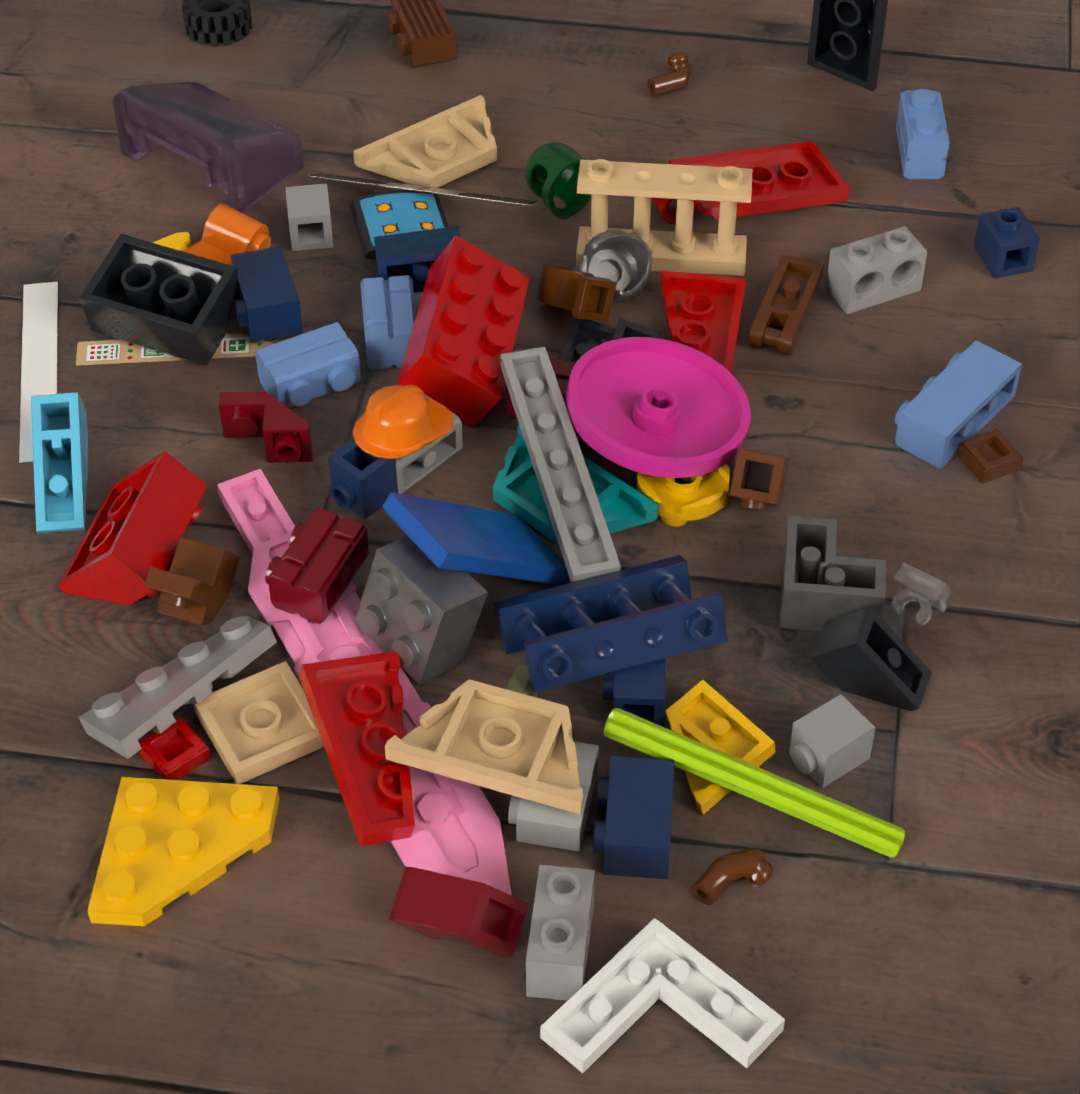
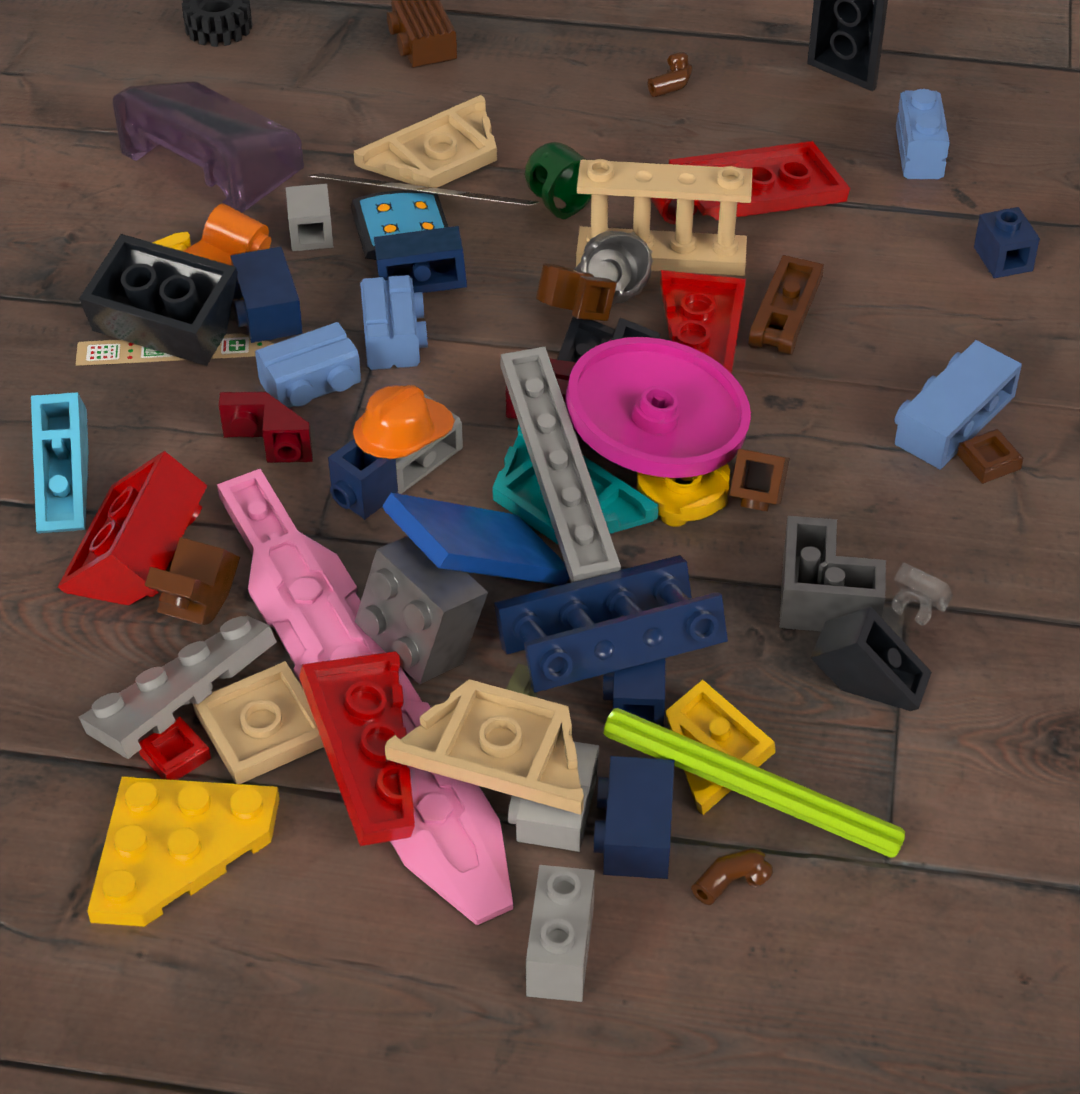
(38, 355): white sticker -> none
(317, 565): dark red brick -> none
(459, 908): dark red slope -> none
(462, 329): red brick -> none
(668, 969): white plate -> none
(831, 741): light grey brick -> none
(876, 269): light grey brick -> none

